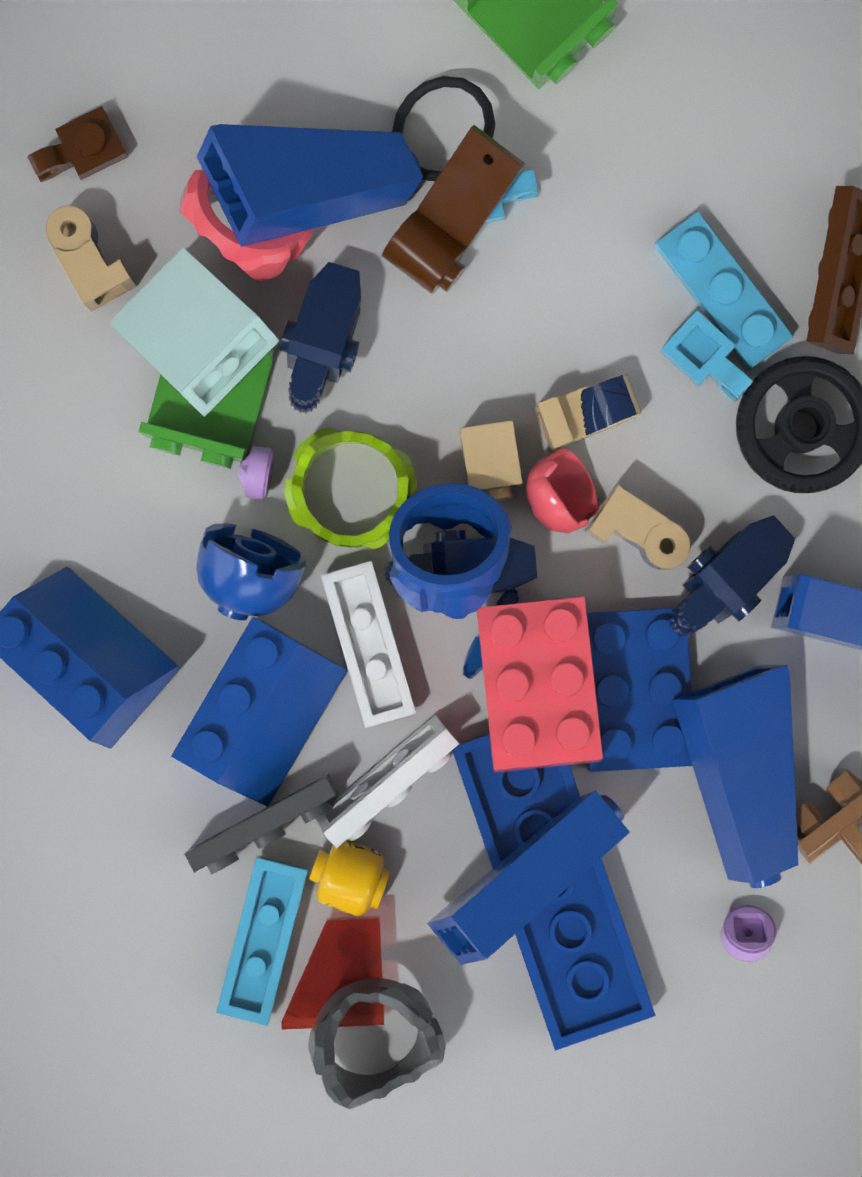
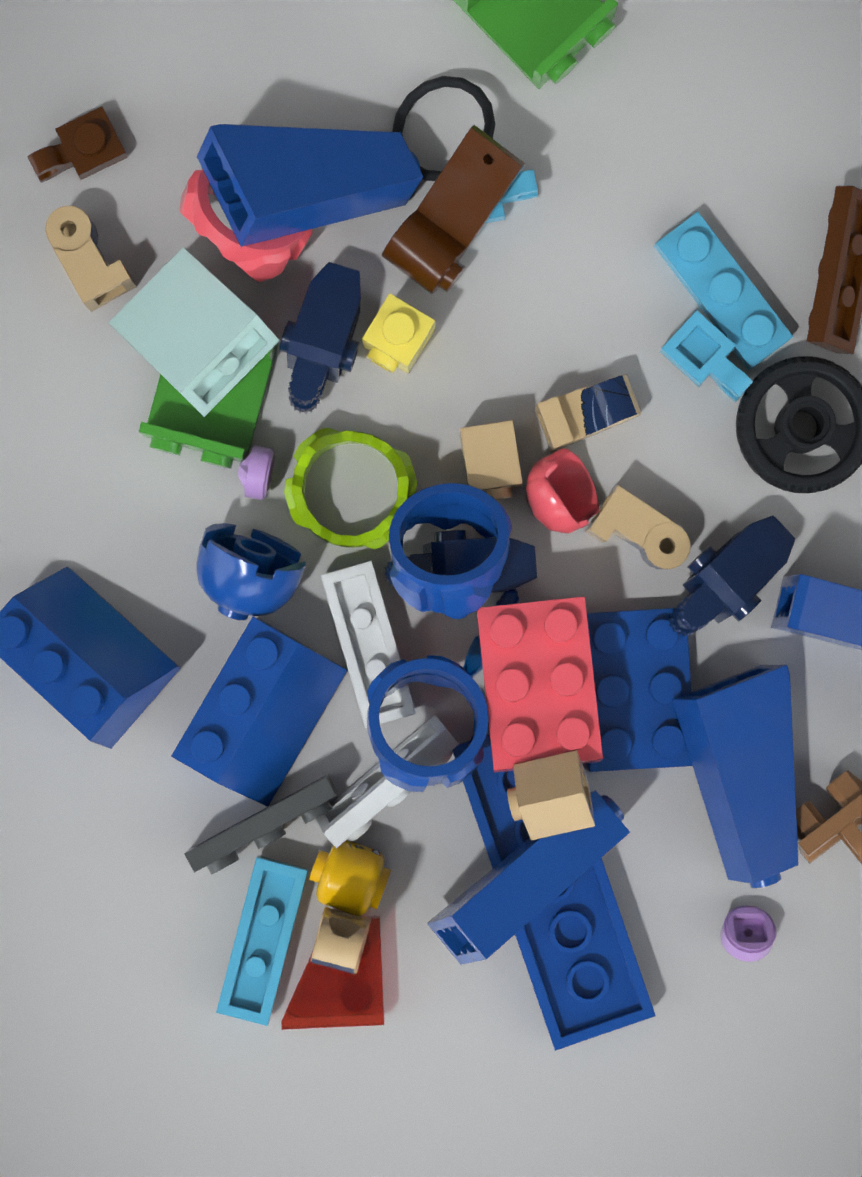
(340, 940): none -> tan leg
(357, 1089): dark grey piece -> none
(397, 335): none -> light yellow brick
(441, 673): none -> blue piece
(551, 795): none -> tan brick

